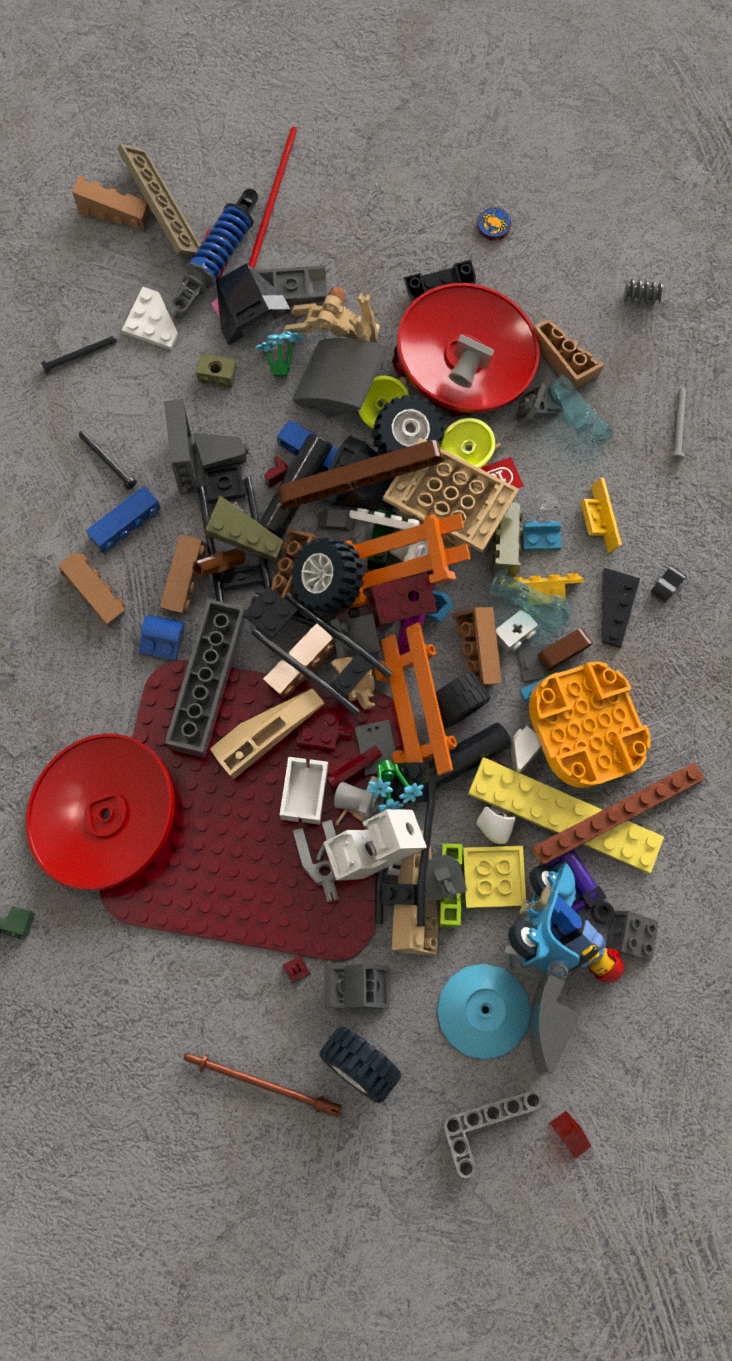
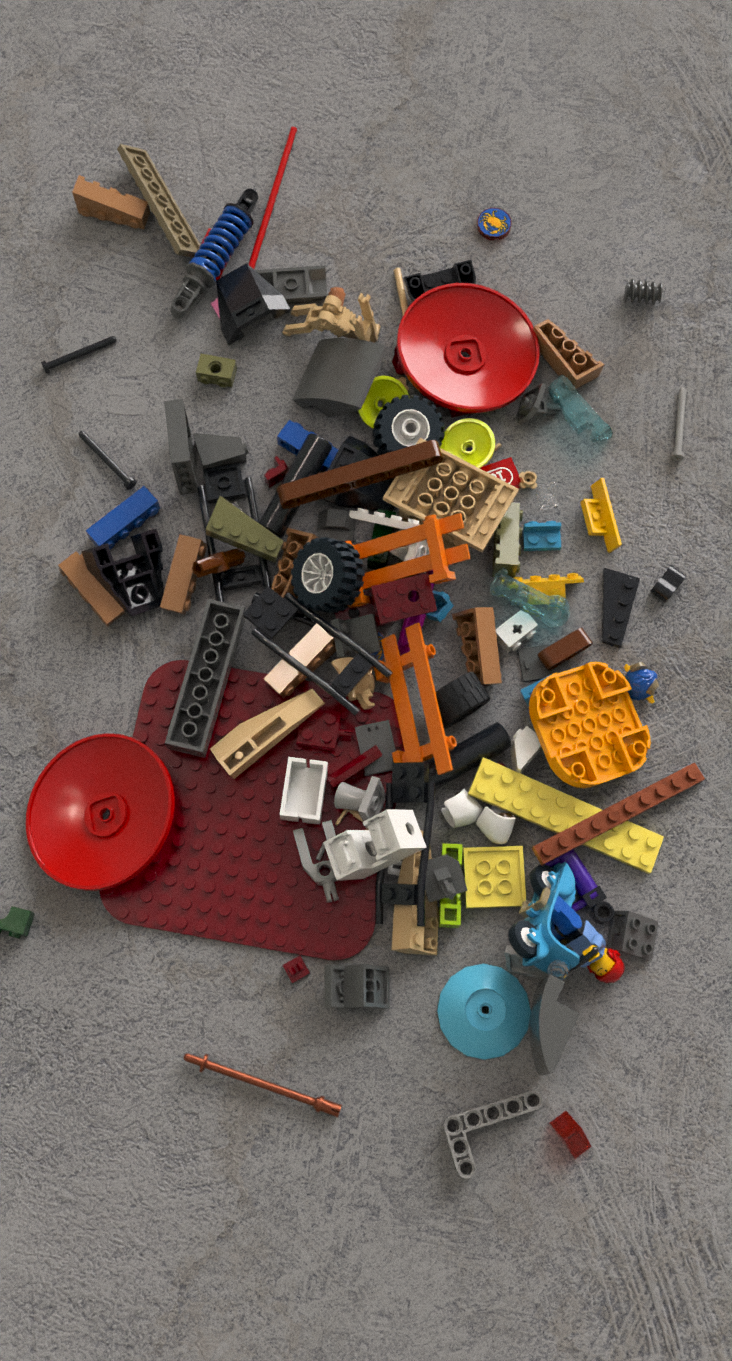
(132, 580): none -> black wedge
(151, 320): white plate -> none
(161, 637): blue brick -> none
(279, 368): plant -> none
(360, 1064): black wheel -> none
(386, 771): medium azure plant -> none
(401, 291): none -> tan bar
(461, 809): none -> white piece
(471, 356): light grey plant -> none
(528, 475): none -> tan plate
(642, 682): none -> blue hair

